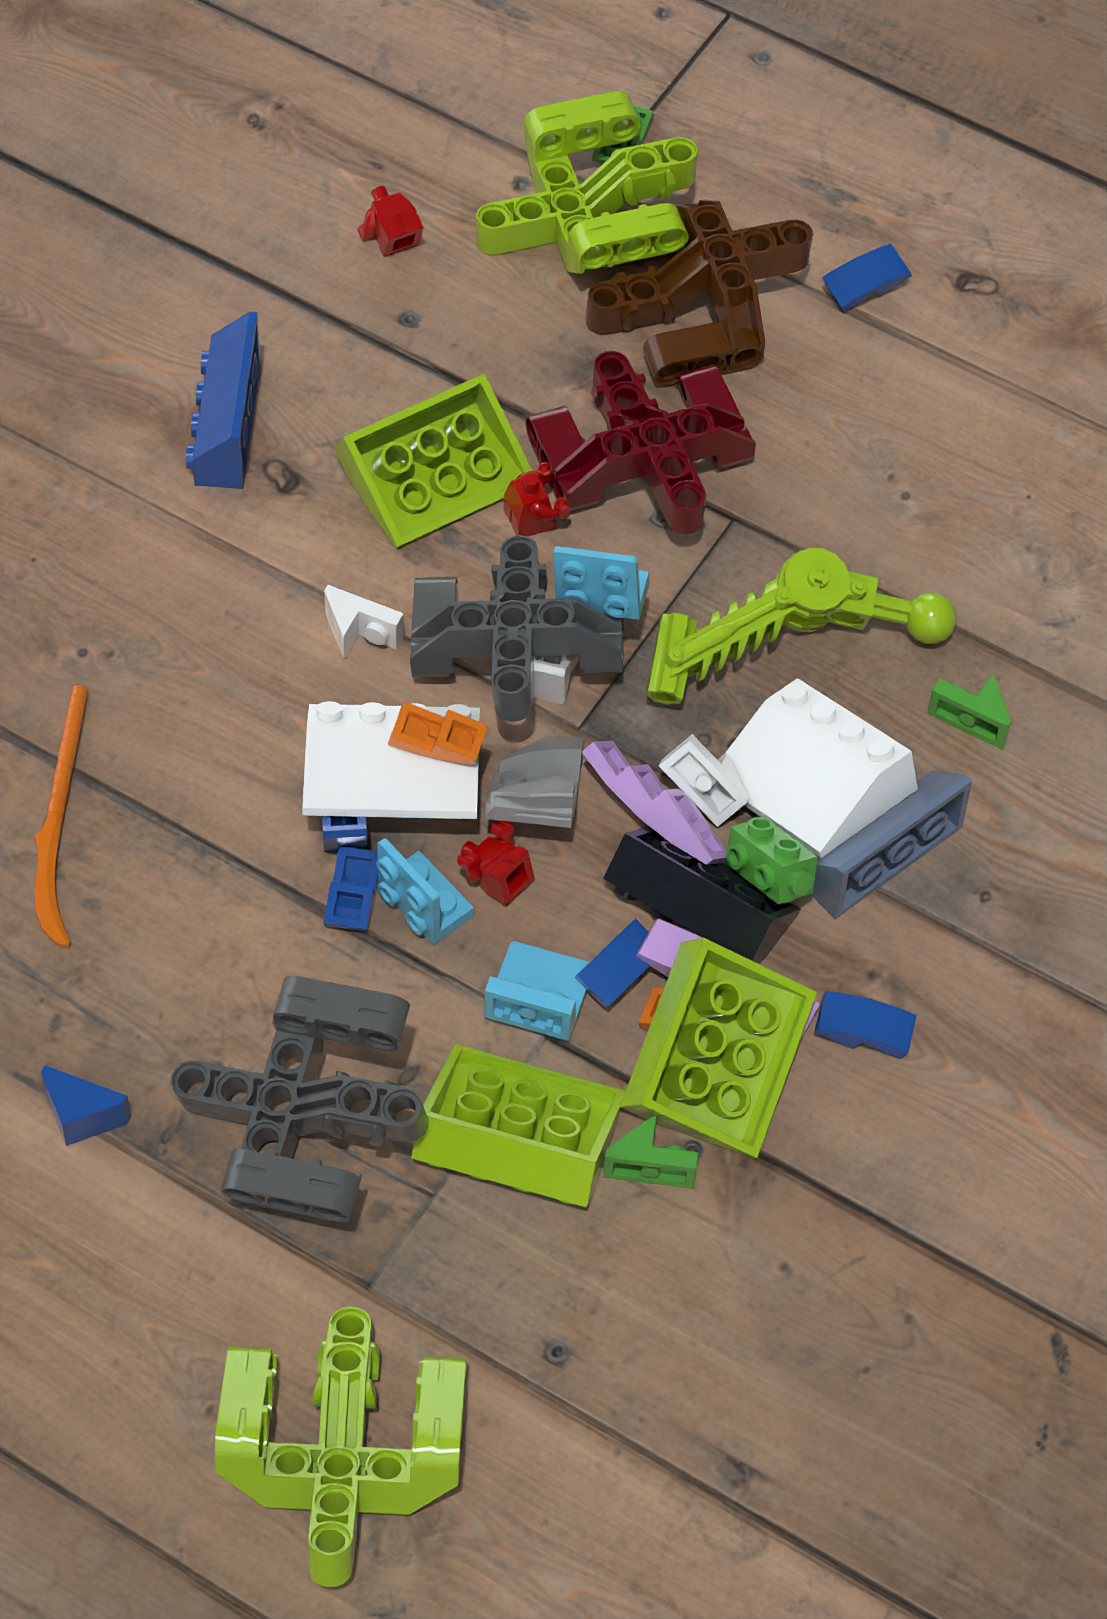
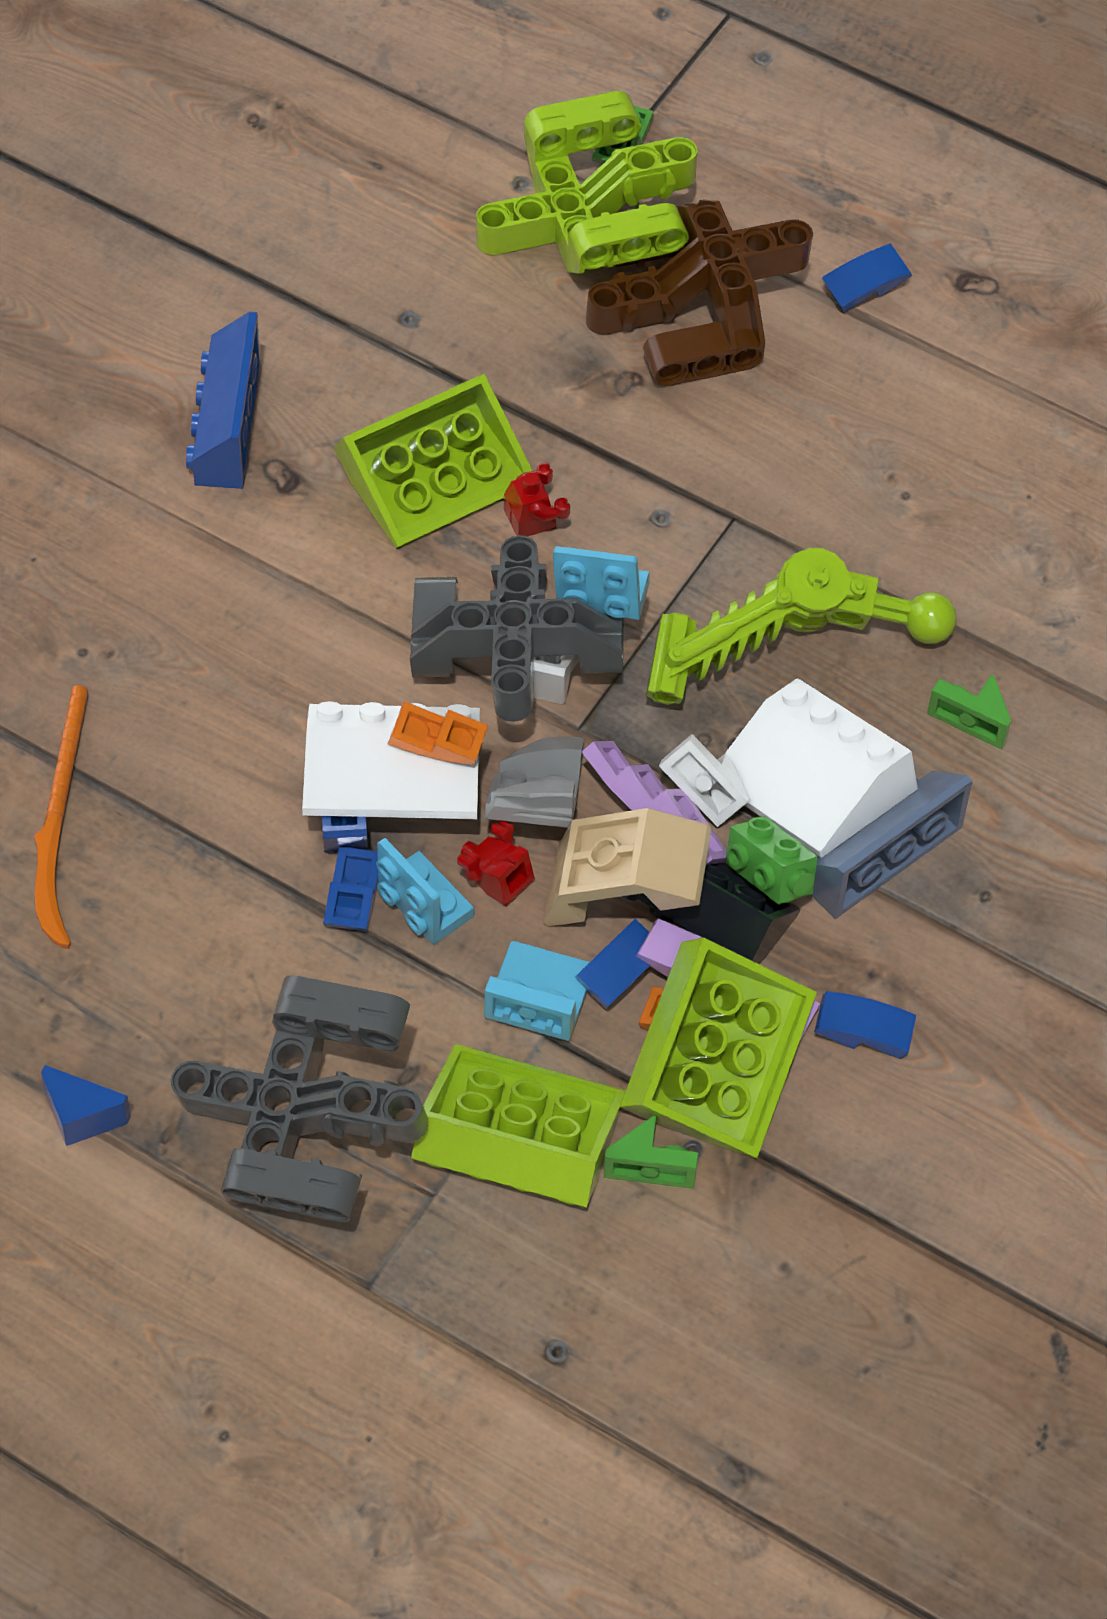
(339, 1473): lime piece -> none
(356, 616): white slope -> none
(392, 222): red piece -> none
(625, 857): none -> tan slope
(644, 440): dark red piece -> none

